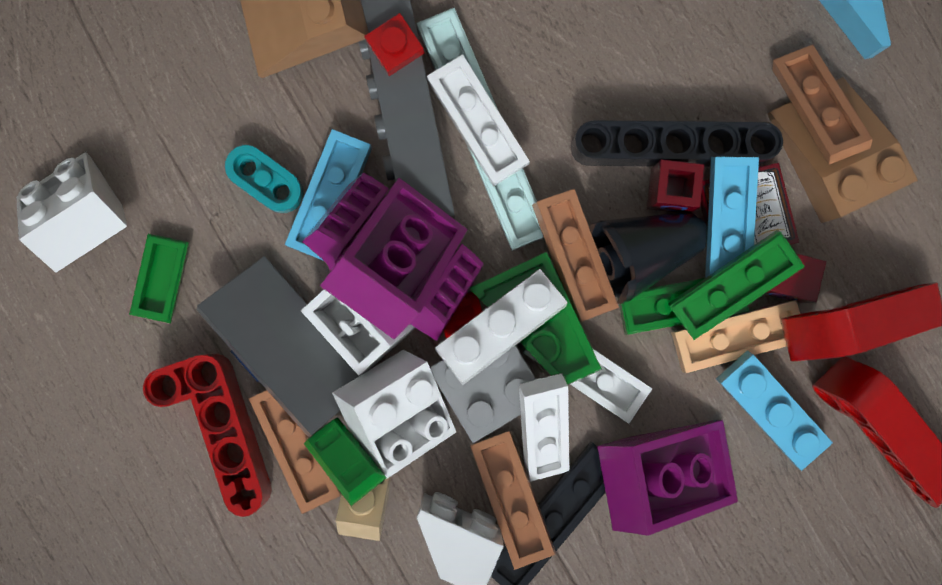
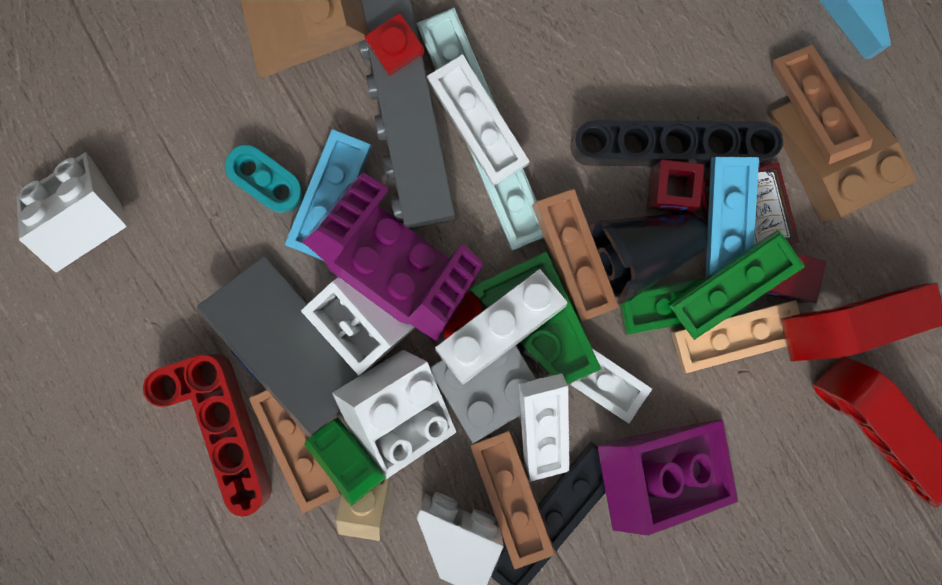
(159, 278): green tile -> none
(395, 259): magenta slope -> none
(774, 410): medium azure plate -> none

